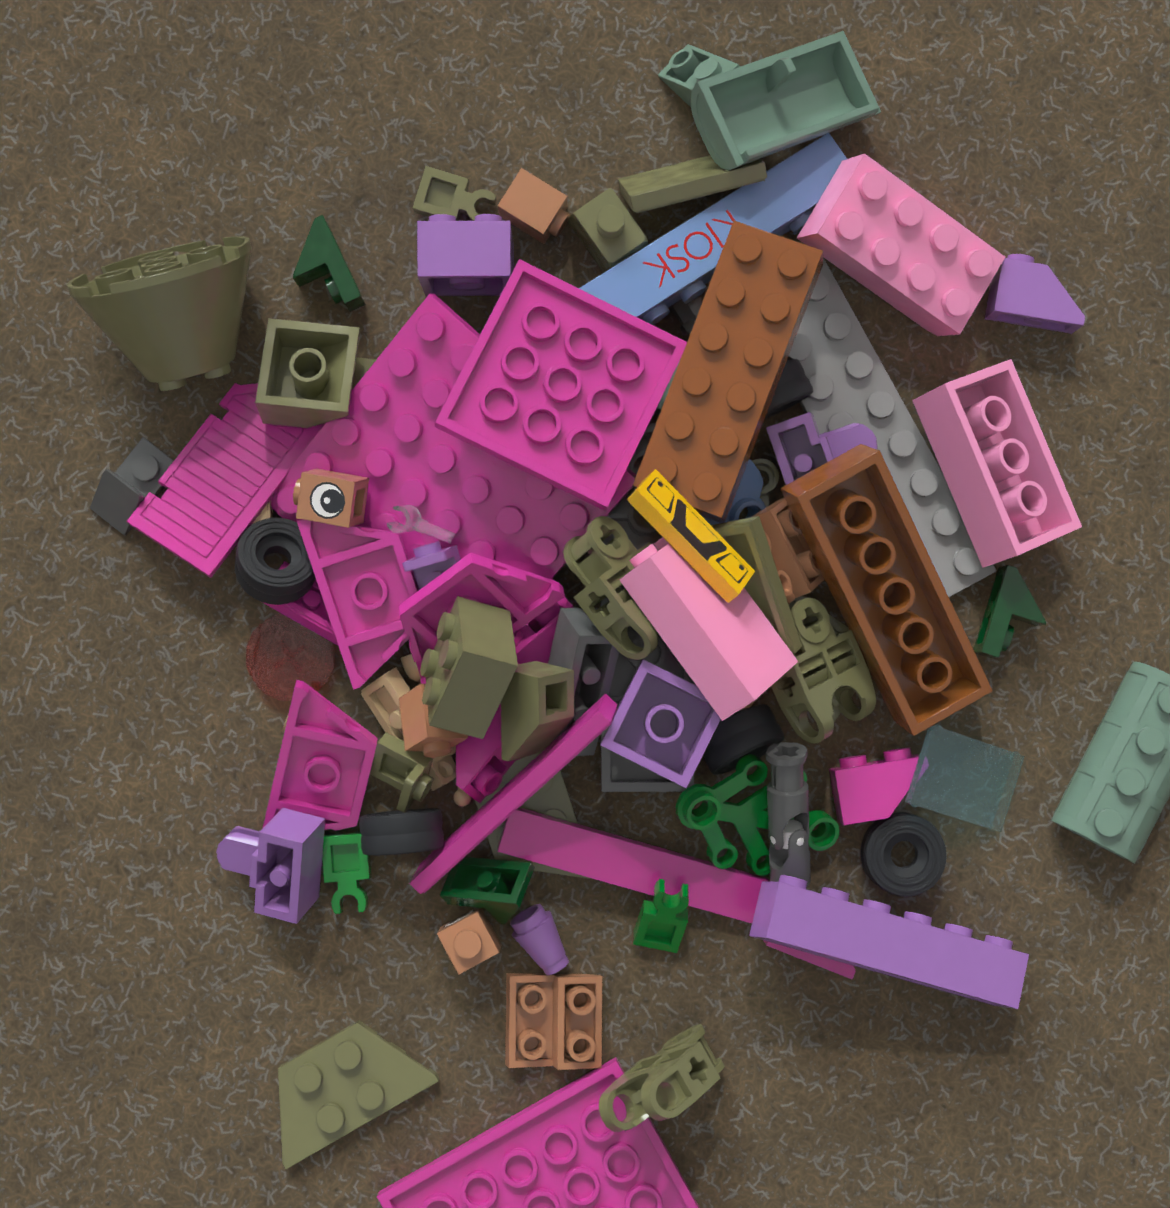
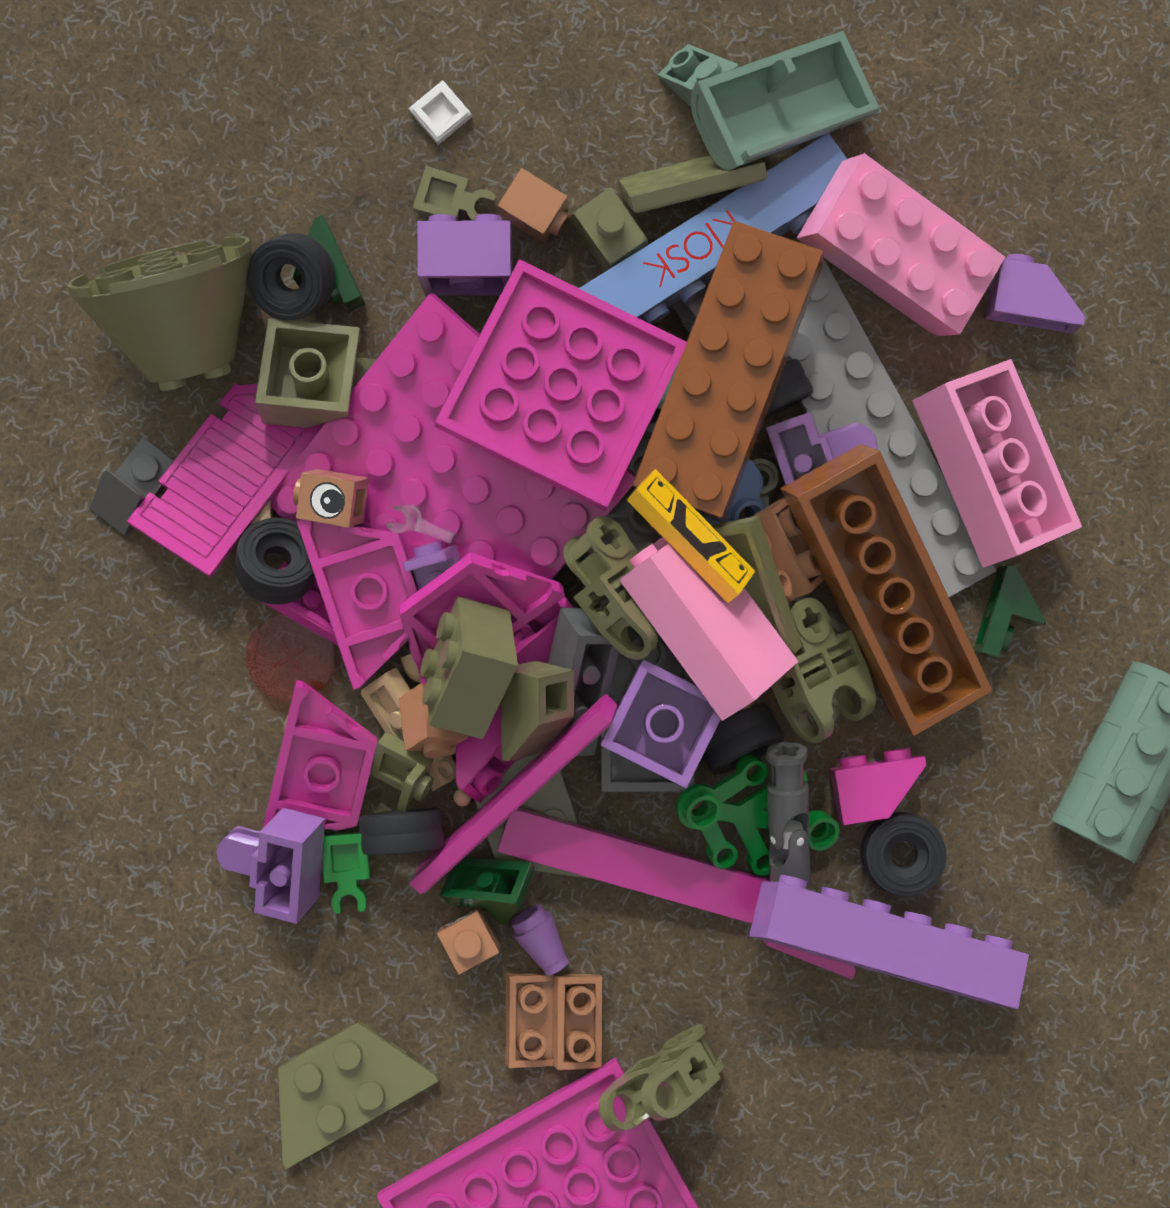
(268, 288): none -> black tyre
(440, 112): none -> white tile
(664, 920): green plate -> none
(964, 778): clear light blue piece -> none

